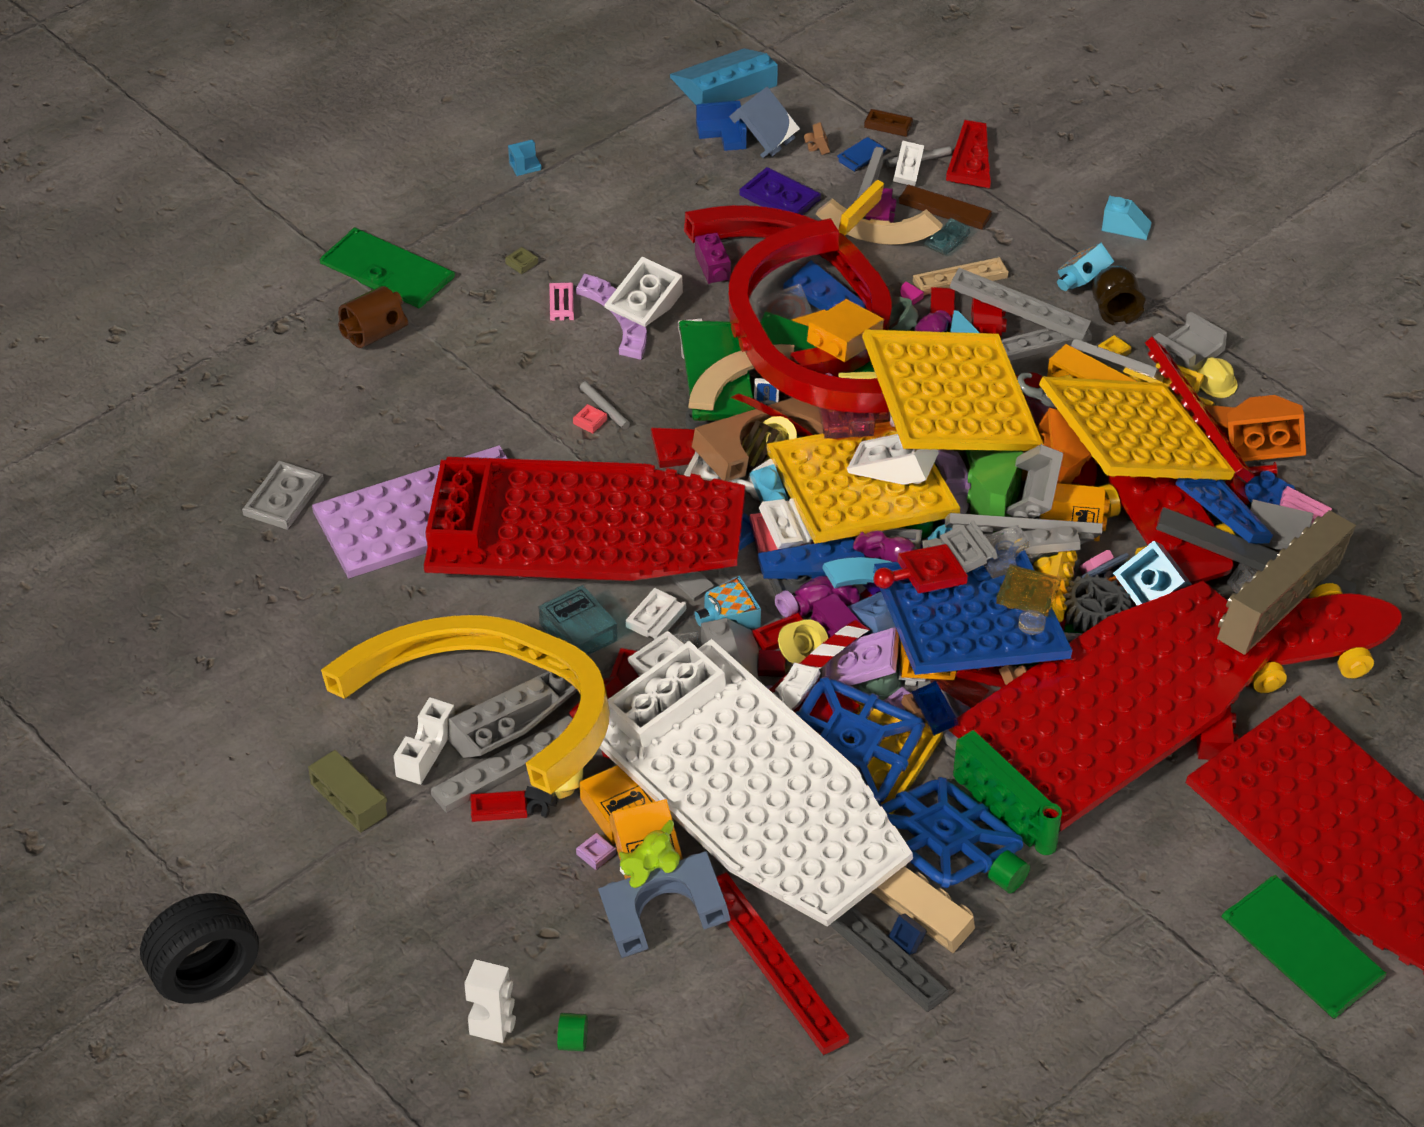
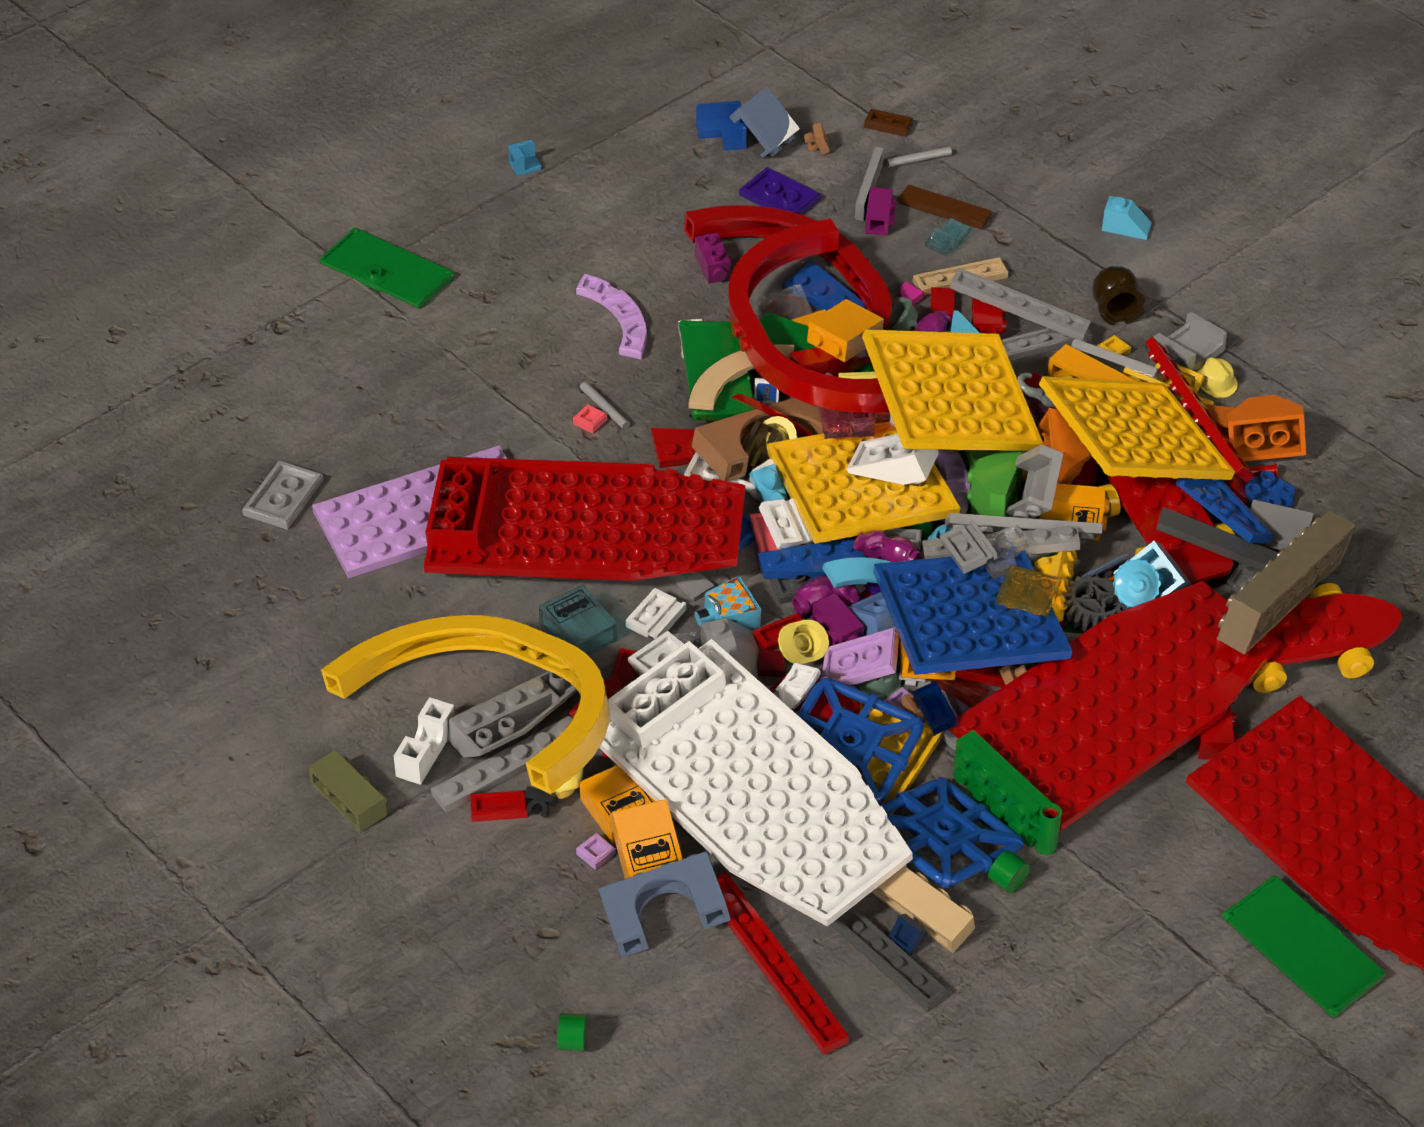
(189, 926): black tyre -> none
(371, 316): reddish brown cylinder -> none
(491, 991): white arch -> none
(521, 260): olive tile -> none
(561, 312): bright pink tile -> none
(646, 292): white slope -> none
(653, 853): lime animal -> none
(728, 77): dark azure slope -> none
(786, 603): lavender tile -> none
(834, 644): sticker -> none
(859, 153): blue piece -> none
(861, 207): yellow tile -> none
(881, 231): tan tile -> none
(908, 163): white plate -> none
(926, 569): red plate -> none
(970, 157): red wing -> none
(1031, 622): clear tile -> none
(1078, 271): medium azure torso -> none
(1096, 561): bright pink tile -> none
(1136, 582): none -> medium azure piece
(1297, 500): bright pink tile -> none

